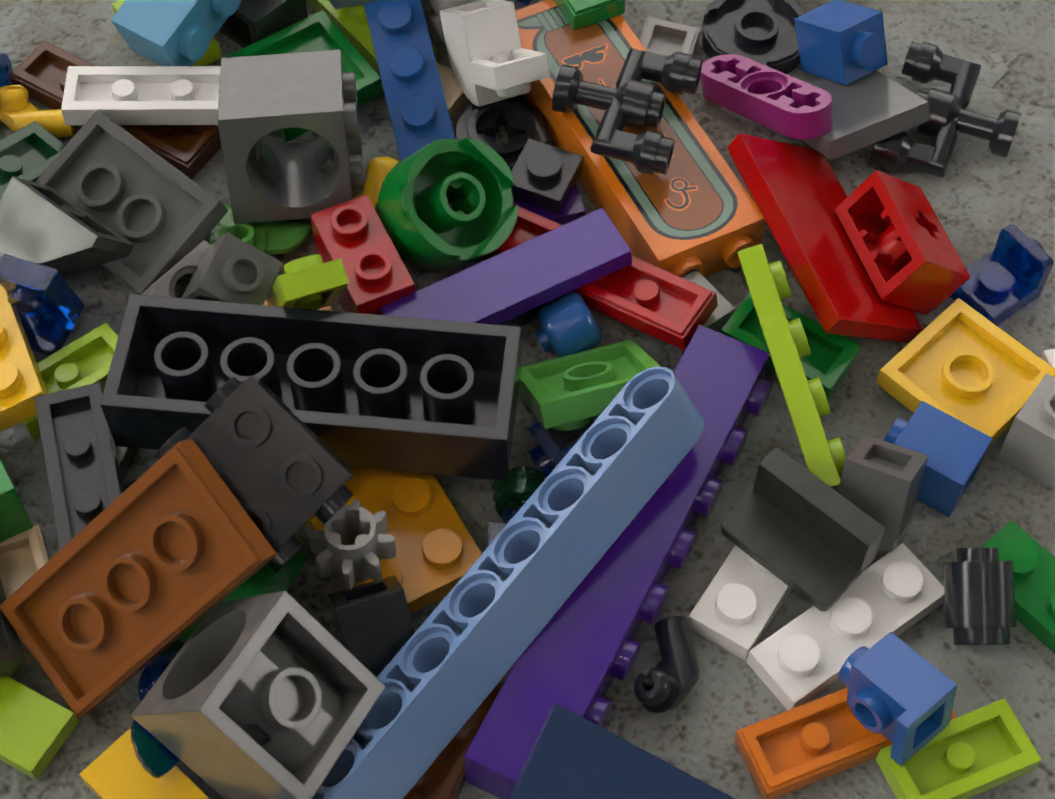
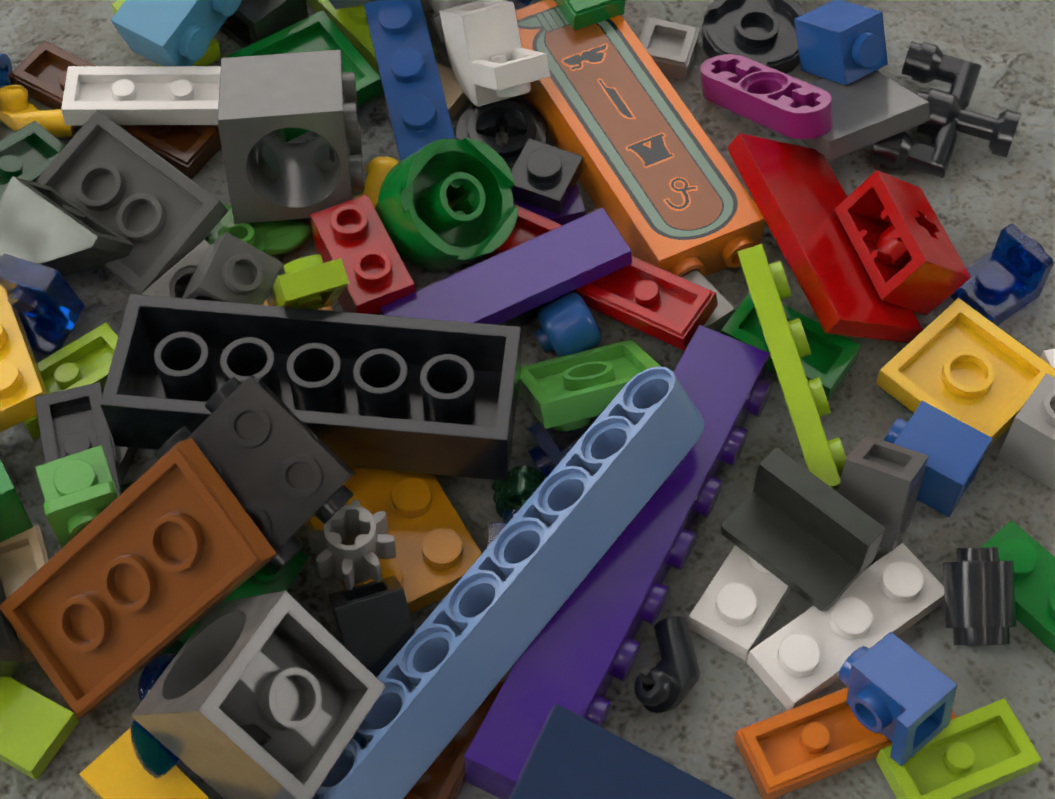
(76, 491): none -> bright green bracket
(631, 105): black piece -> none

